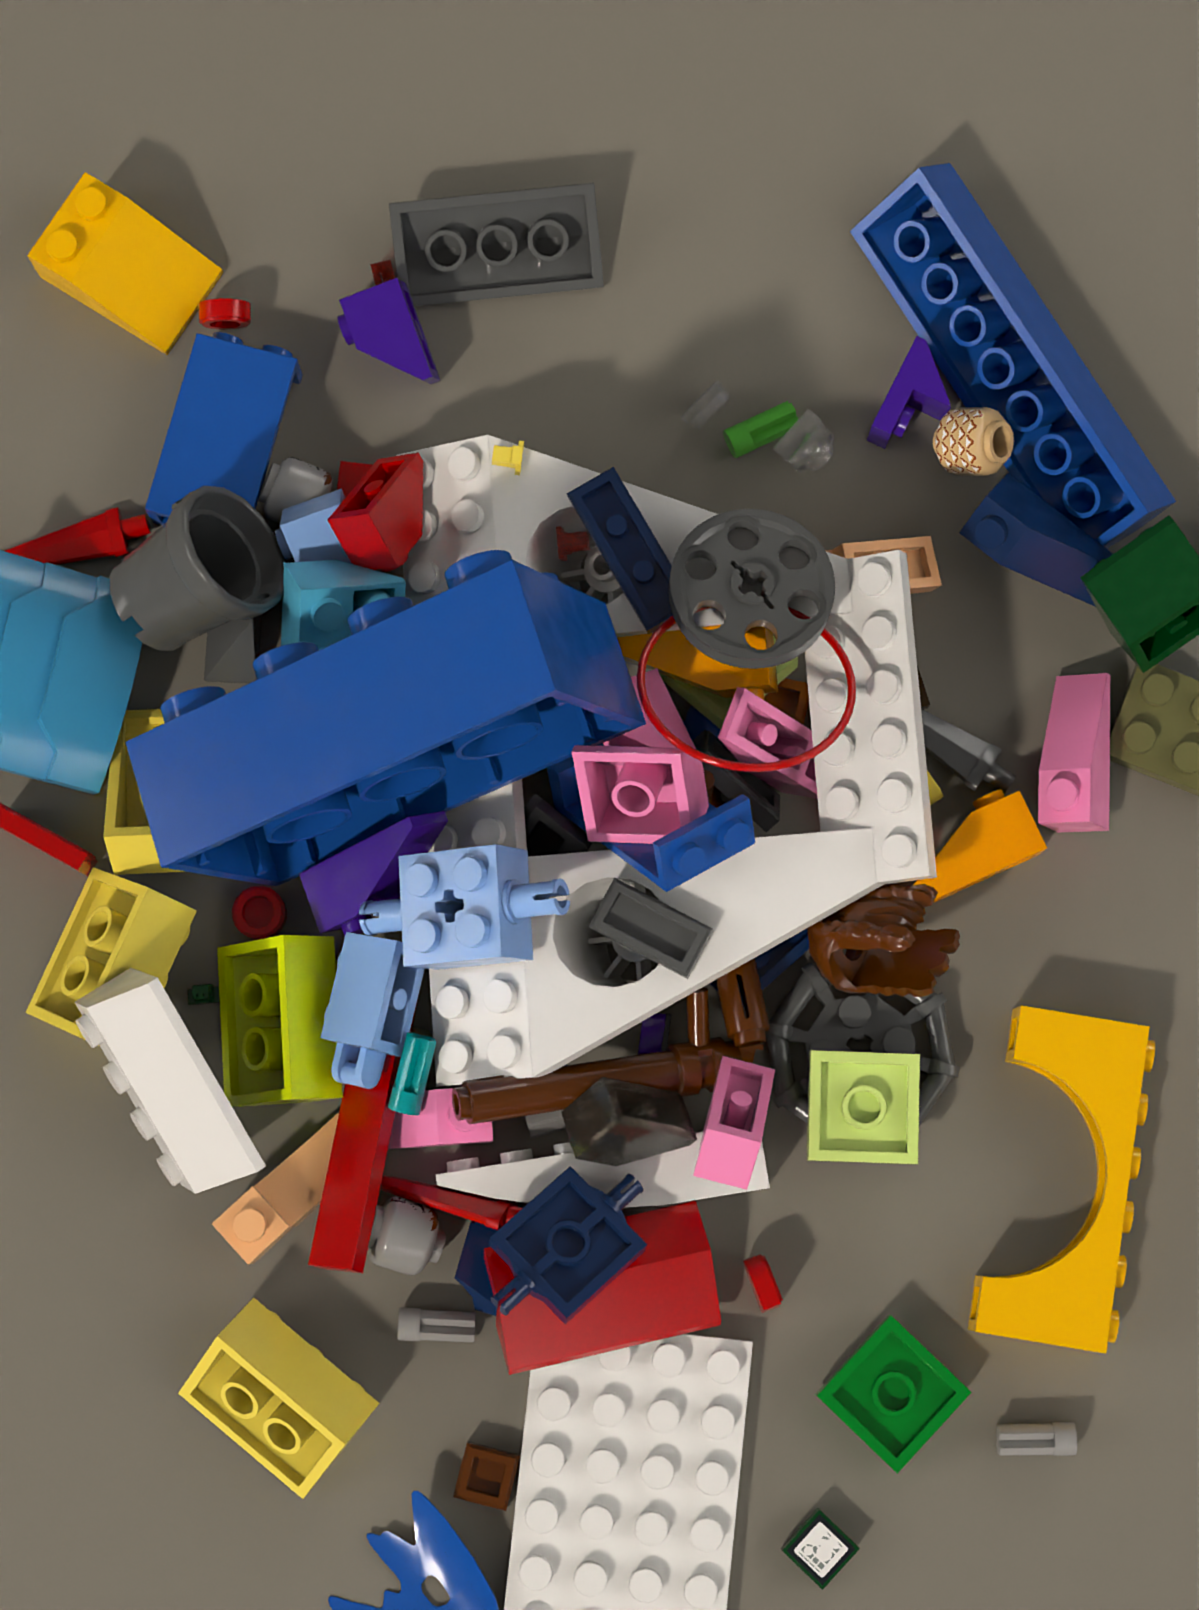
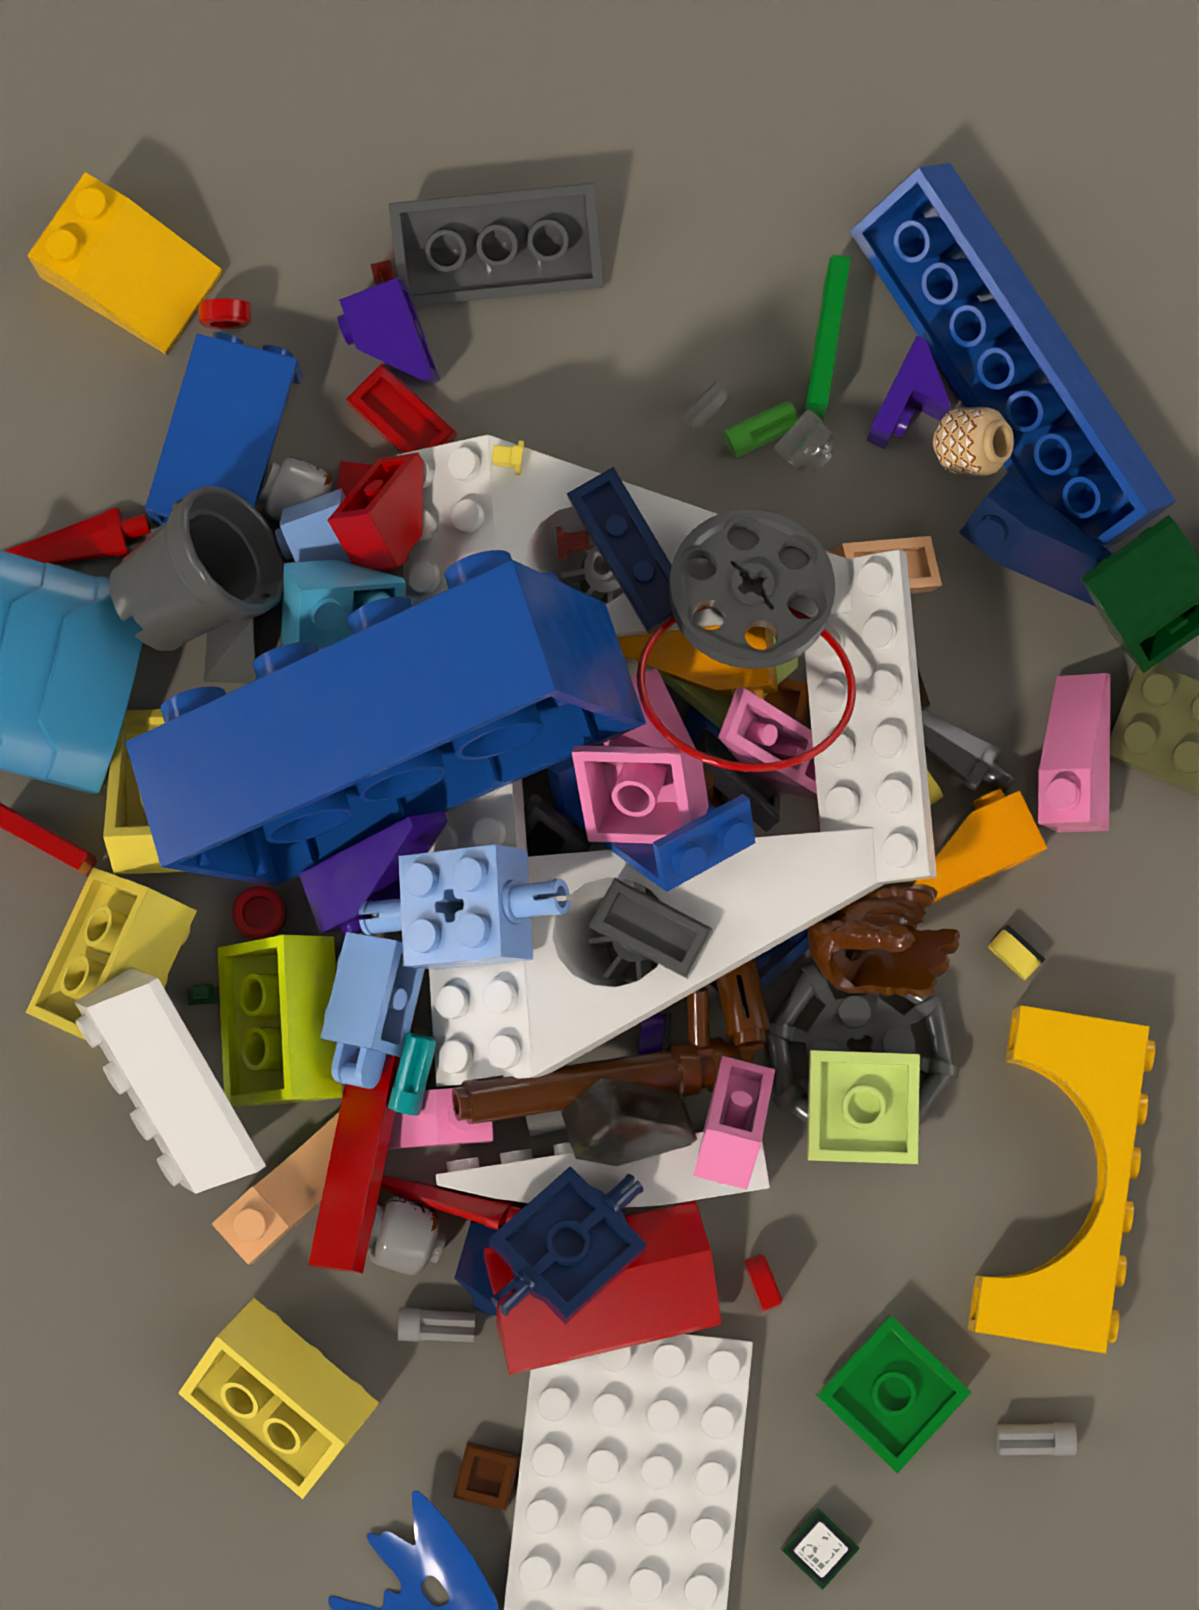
(398, 413): none -> red tile
(827, 335): none -> green tile
(1016, 952): none -> light yellow piece

